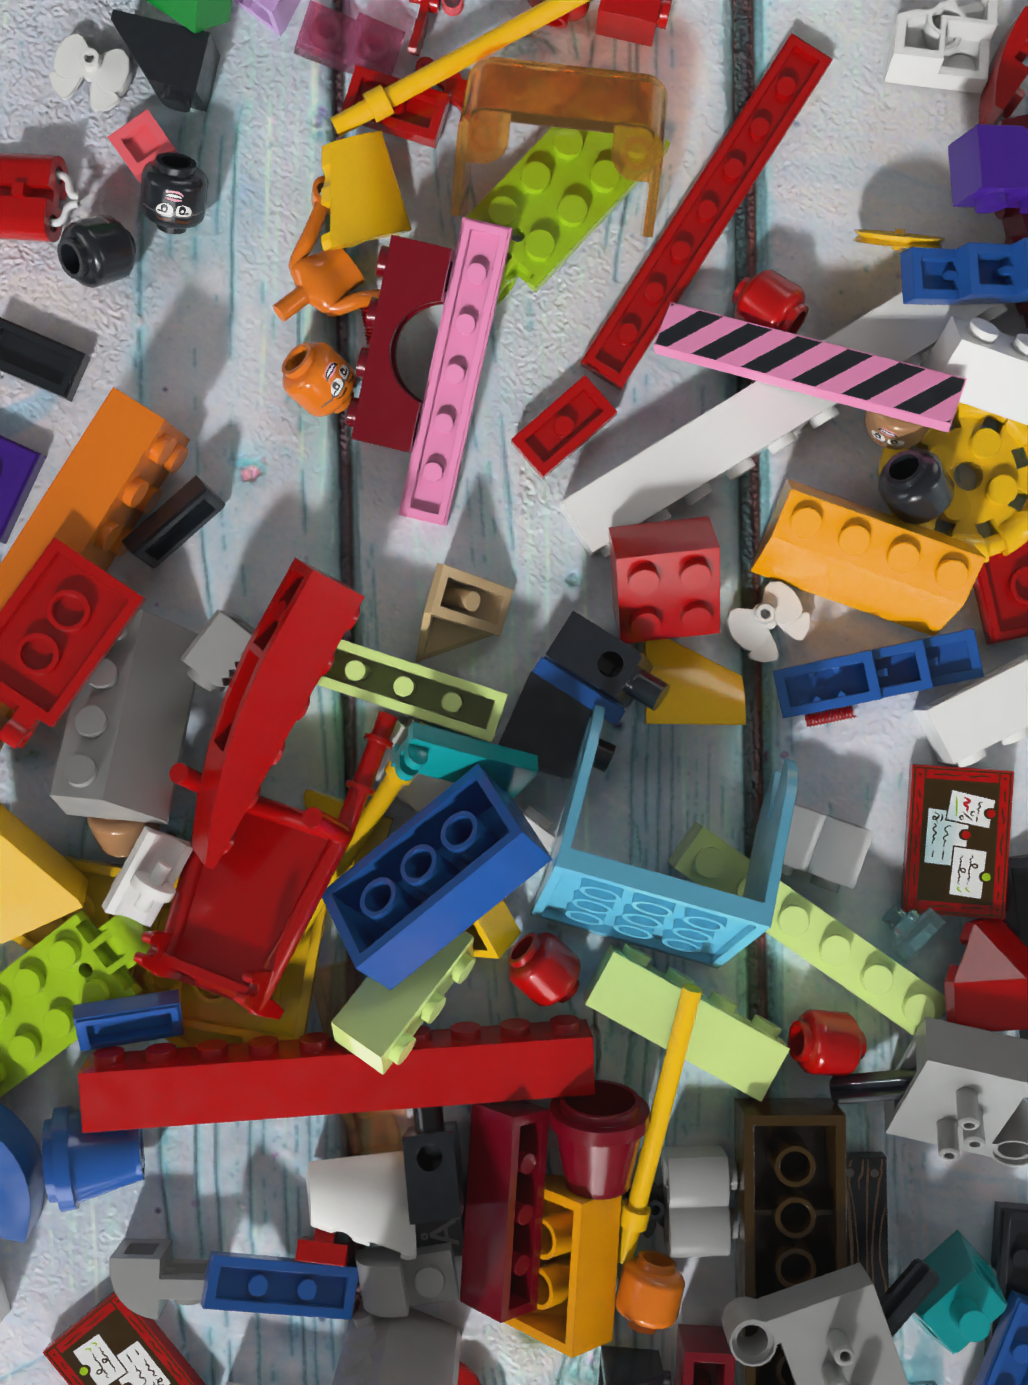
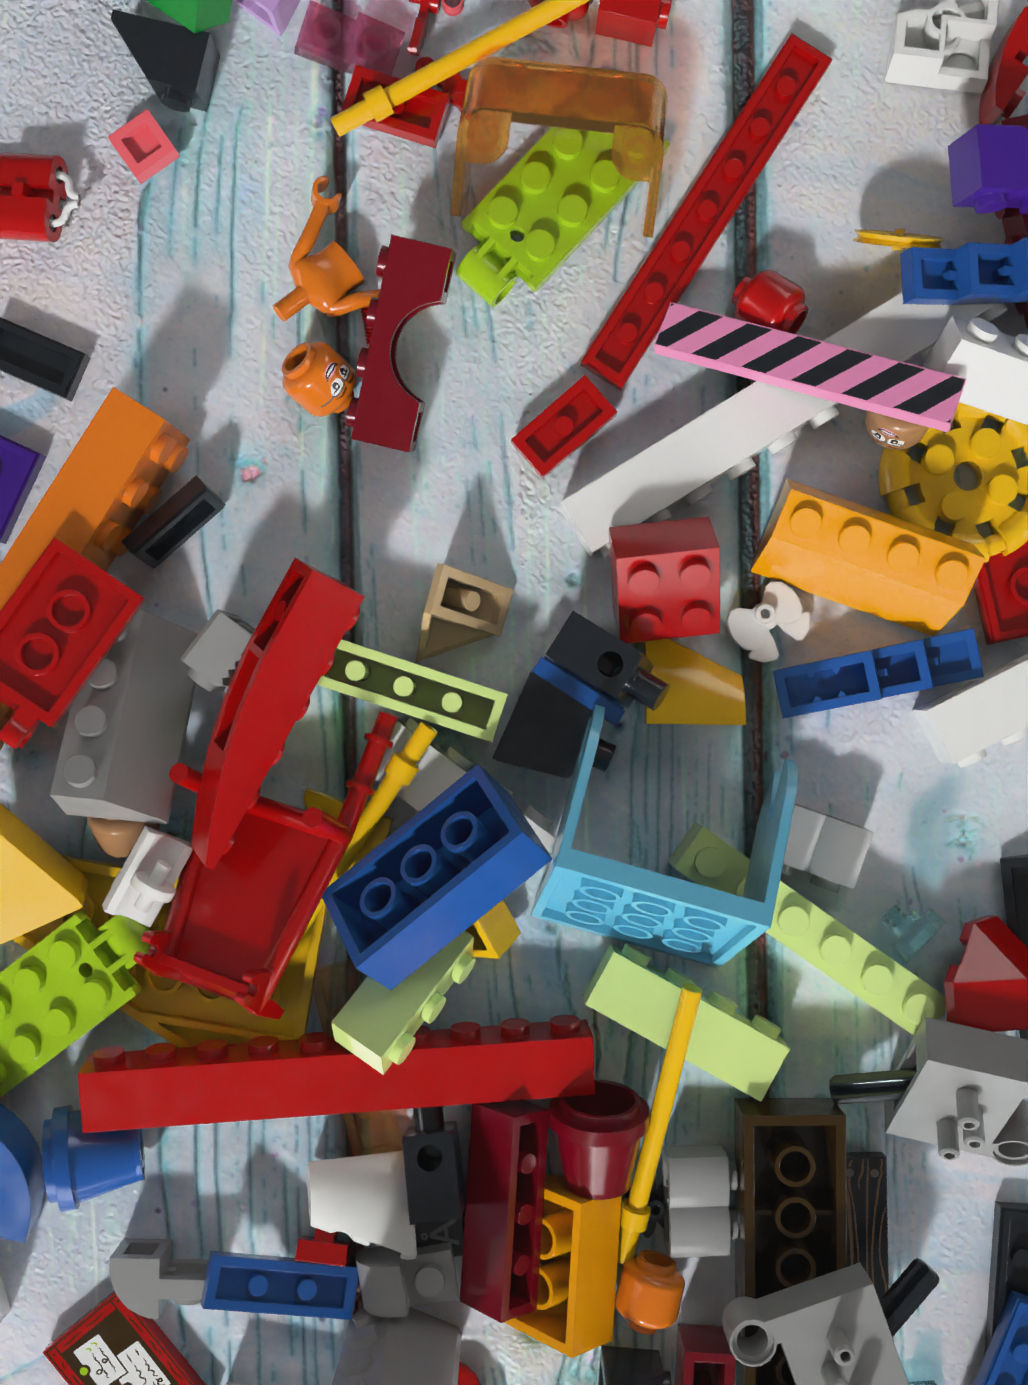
(96, 251): black head -> none
(107, 72): white piece -> none
(128, 1020): blue tile -> none
(173, 192): black head -> none
(360, 192): yellow slope -> none
(452, 755): teal hinge -> none
(455, 370): bright pink tile -> none
(544, 968): red head -> none
(826, 1042): red head -> none
(832, 713): red leg -> none
(916, 486): black head -> none
(957, 841): tile -> none
(965, 1297): teal torso -> none

